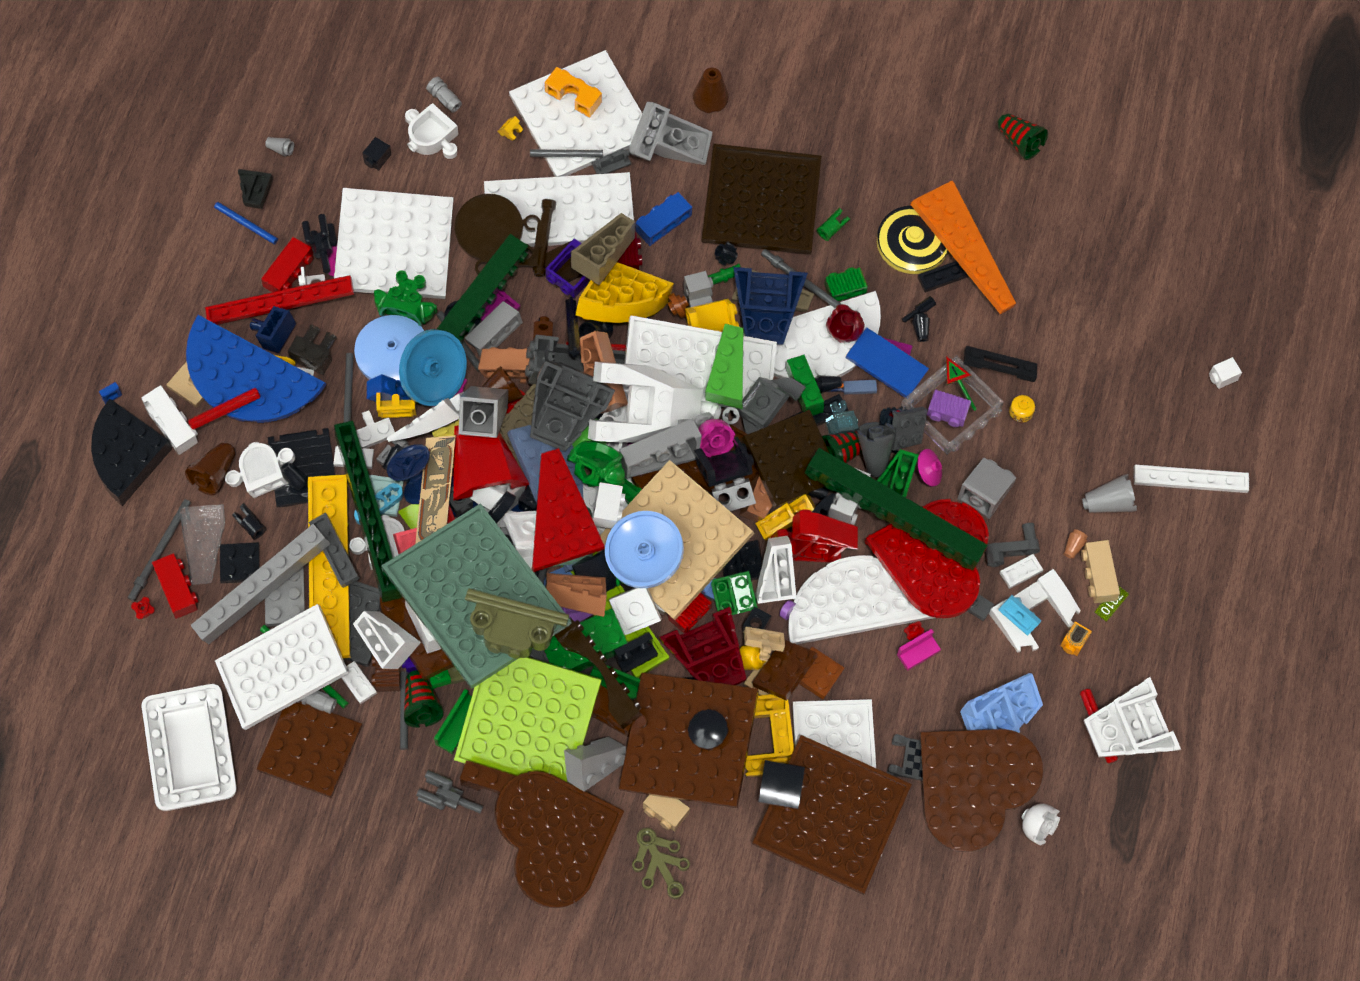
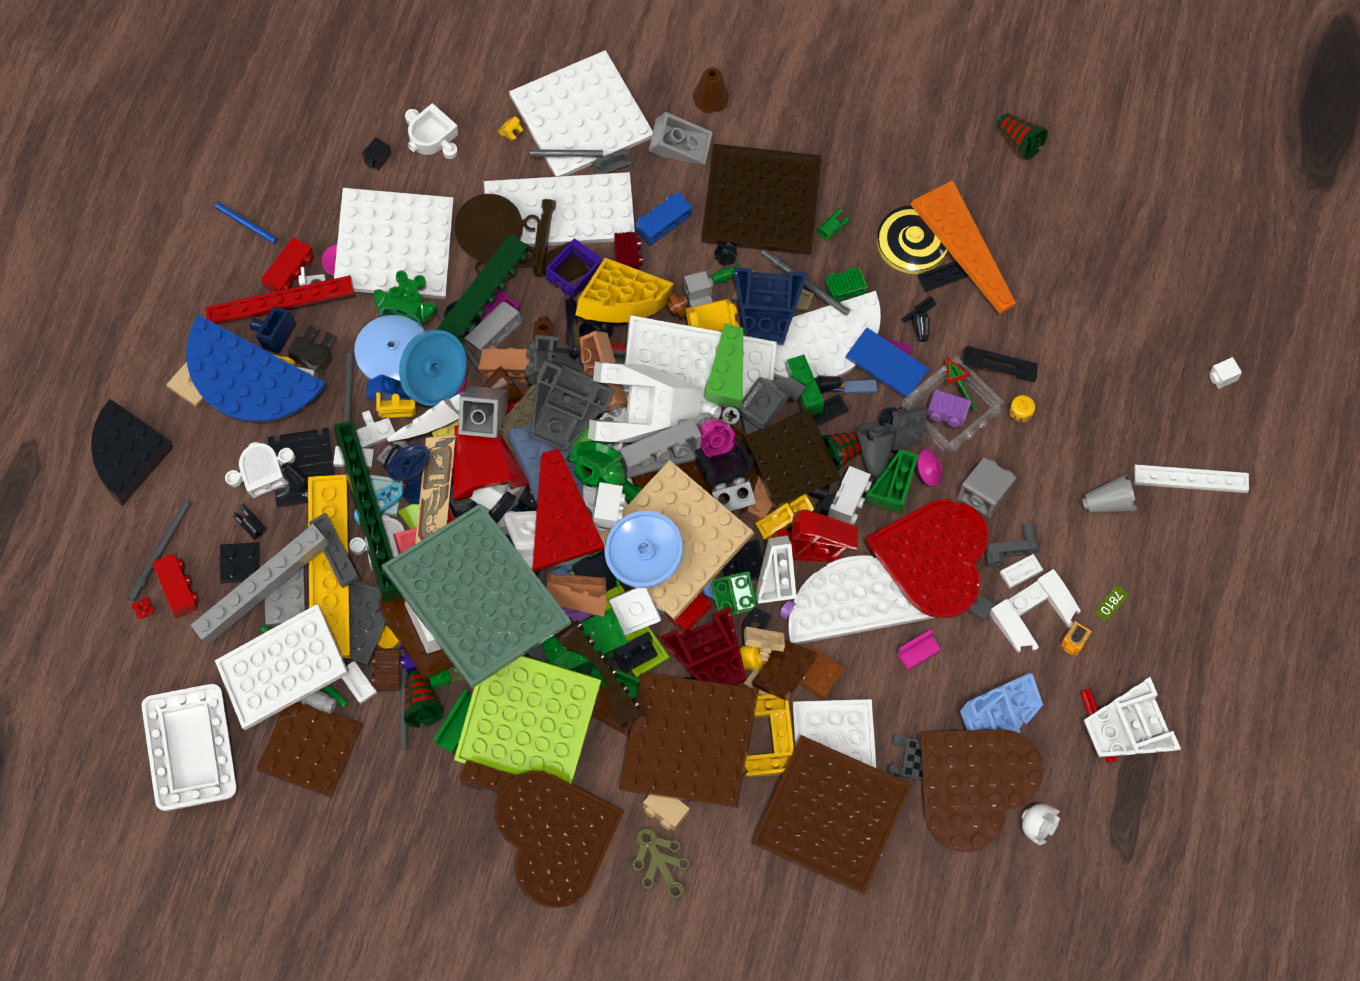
(110, 392): blue tile -> none
(169, 420): white wedge -> none
(202, 539): clear wedge -> none
(211, 468): reddish brown cone -> none
(224, 408): red axle -> none
(254, 187): pearl dark grey wing -> none
(280, 145): light grey cone -> none
(322, 241): black plant -> none
(385, 639): white wedge -> none
(445, 795): dark grey plant -> none
(446, 96): light grey axle -> none
(512, 625): olive brick -> none
(562, 83): light orange arch -> none
(593, 762): light grey wedge -> none
(603, 249): dark tan wedge -> none
(648, 131): light grey brick -> none
(708, 729): black dish -> none
(781, 784): black slope -> none
(841, 421): clear light blue brick -> none
(845, 324): dark red hair -> none
(895, 509): dark green brick -> none
(914, 630): red plate -> none
(1019, 614): medium azure tile -> none
(1075, 543): nougat cone -> none
(1100, 571): tan brick -> none

